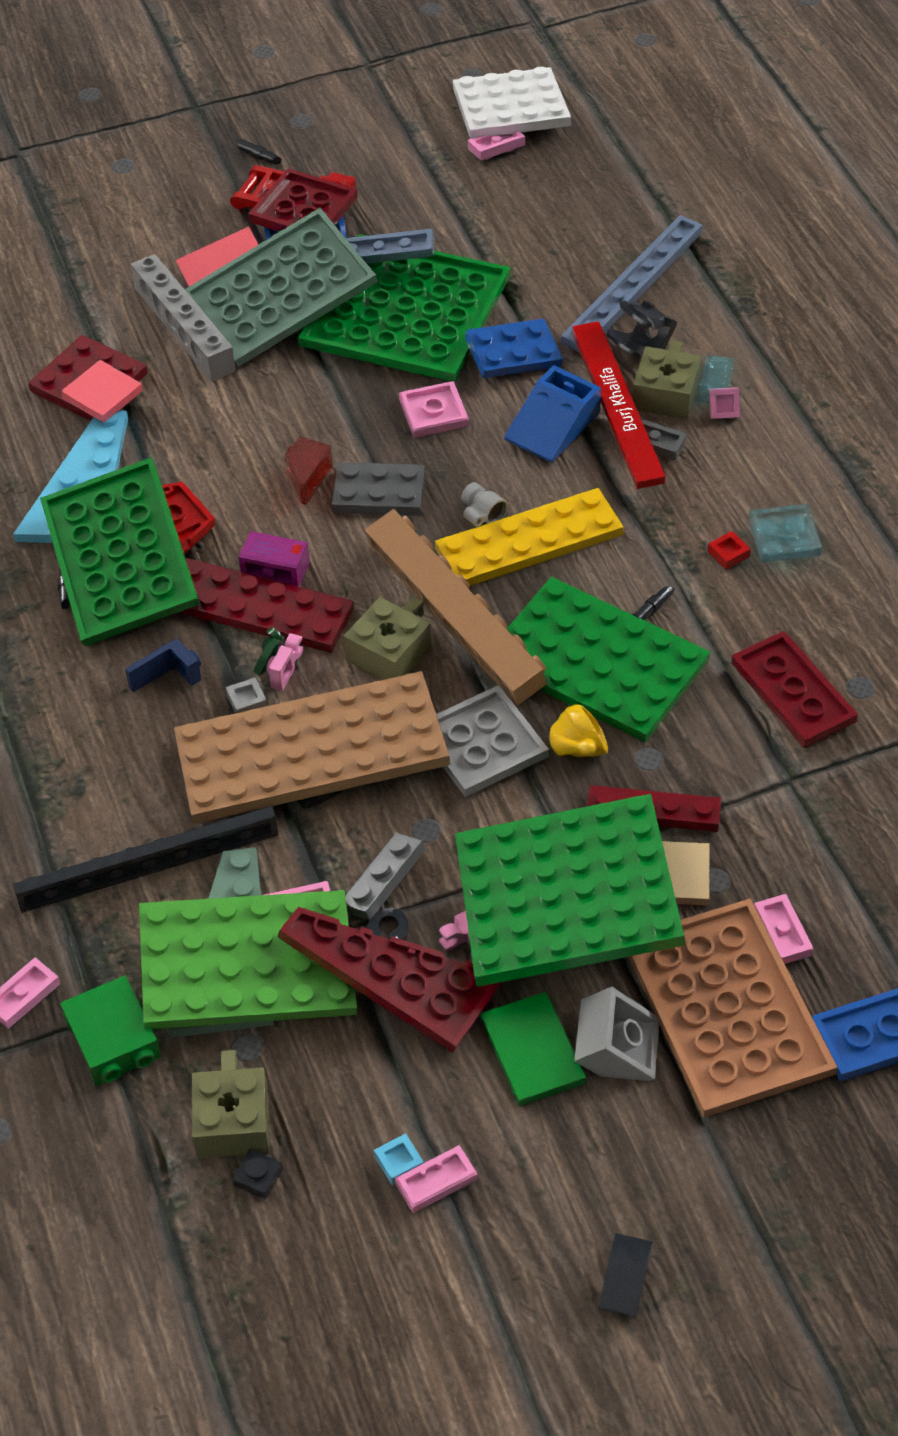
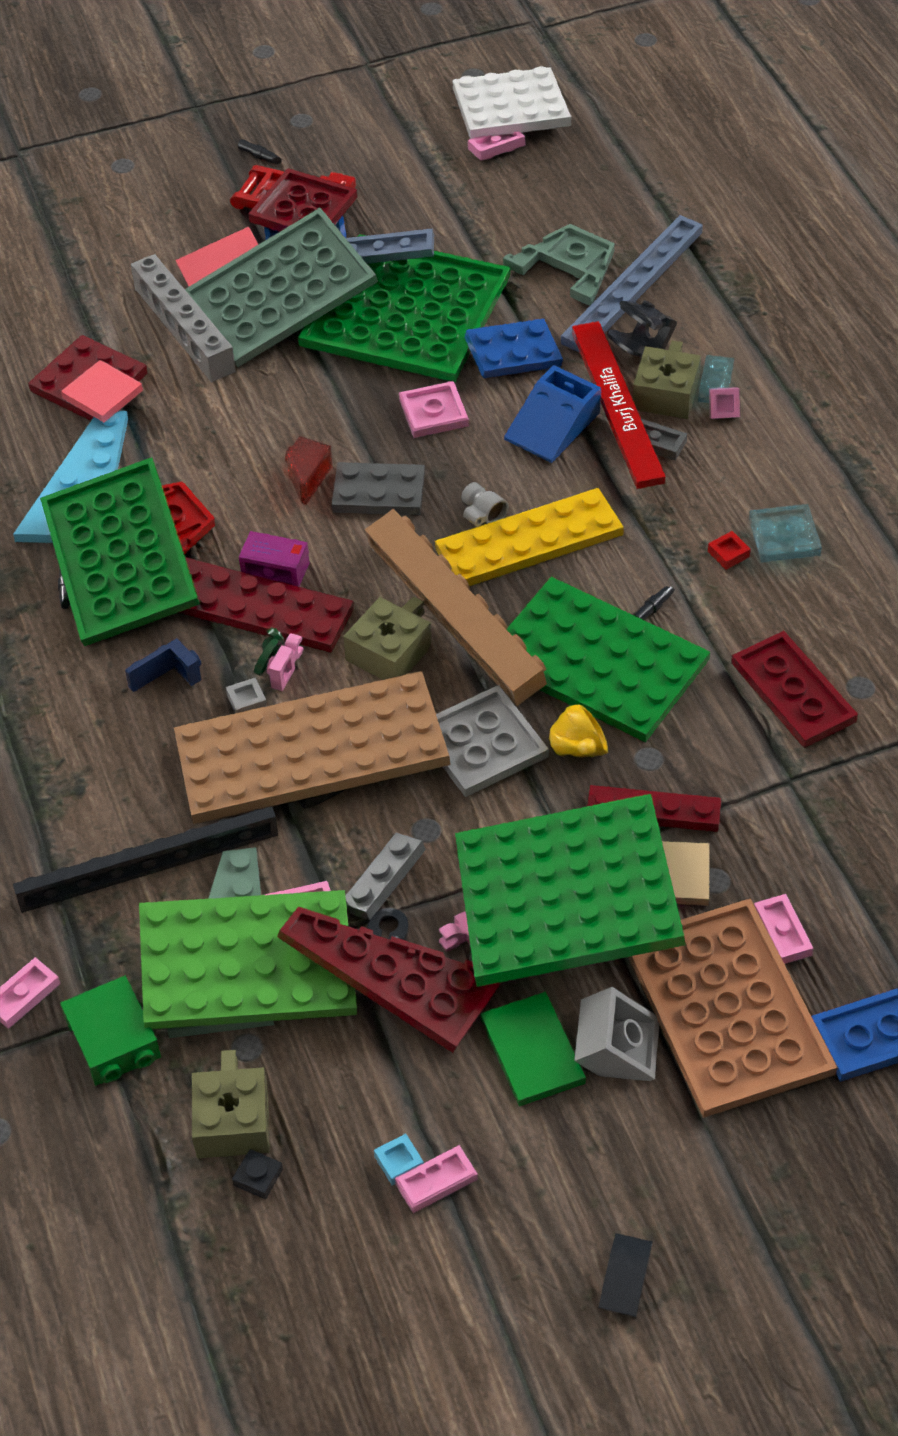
(572, 251): none -> sand green wing

